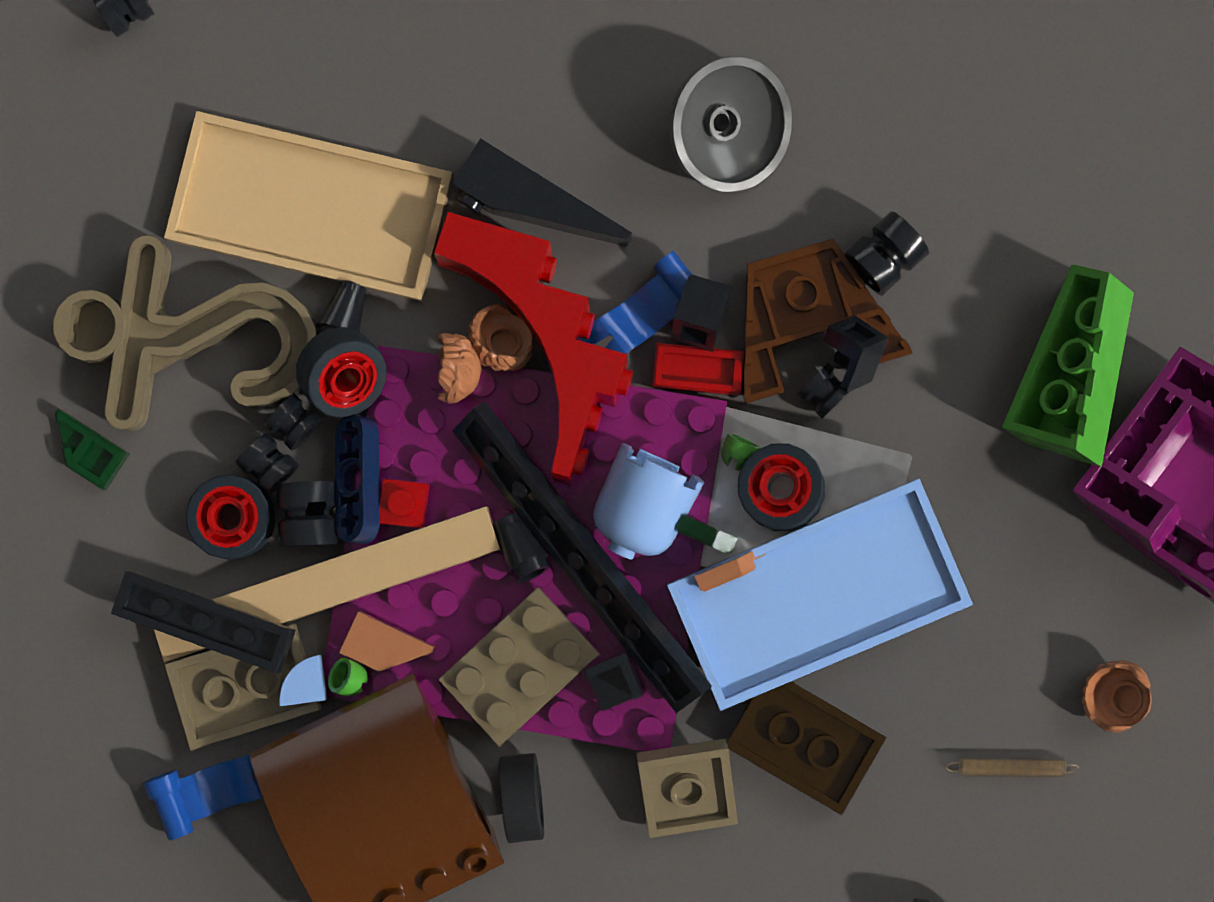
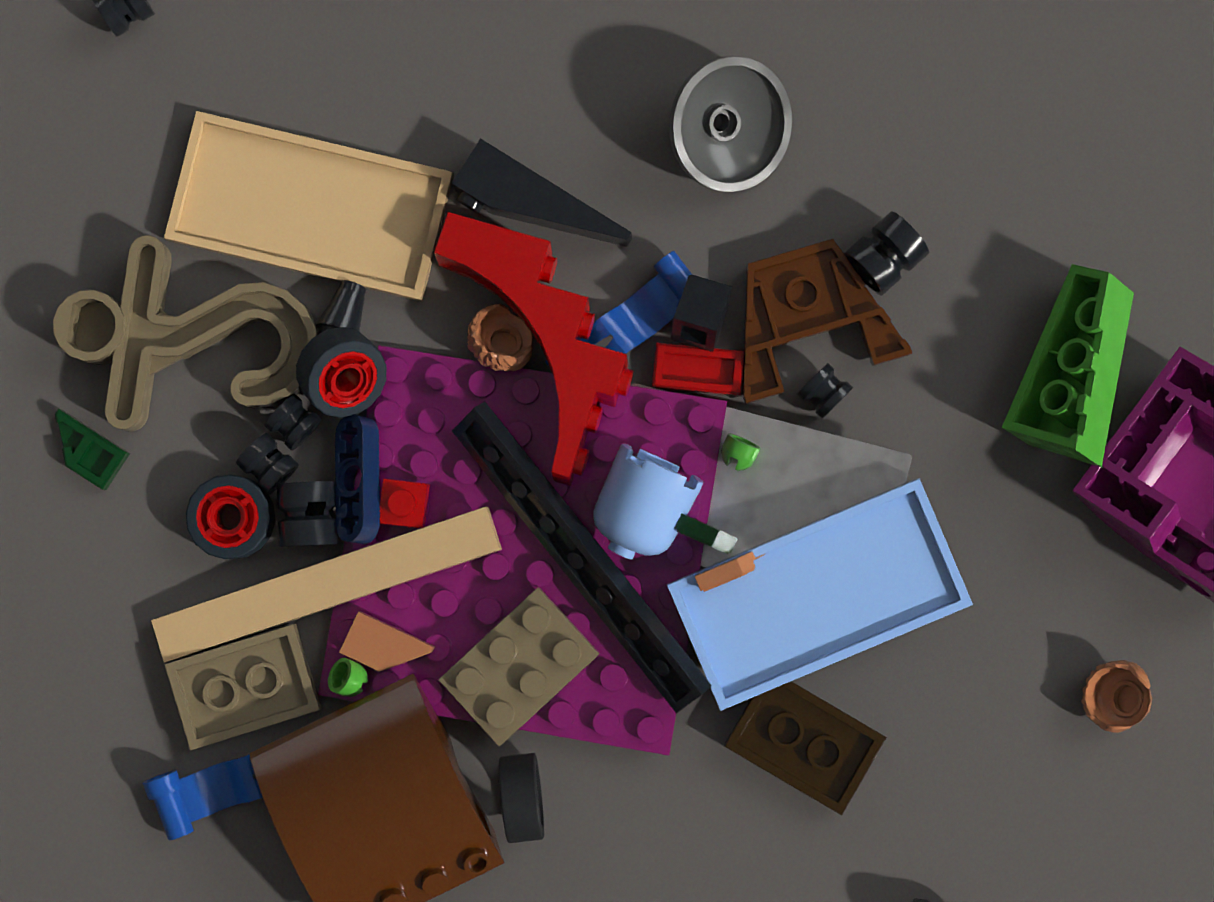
(203, 622): black plate -> none
(304, 683): light blue tile -> none
(459, 368): nougat hair -> none
(520, 549): black cone -> none
(614, 681): black panel -> none
(687, 788): dark tan plate -> none
(769, 464): wheel -> none
(858, 350): black panel -> none
(982, 770): tan piece -> none

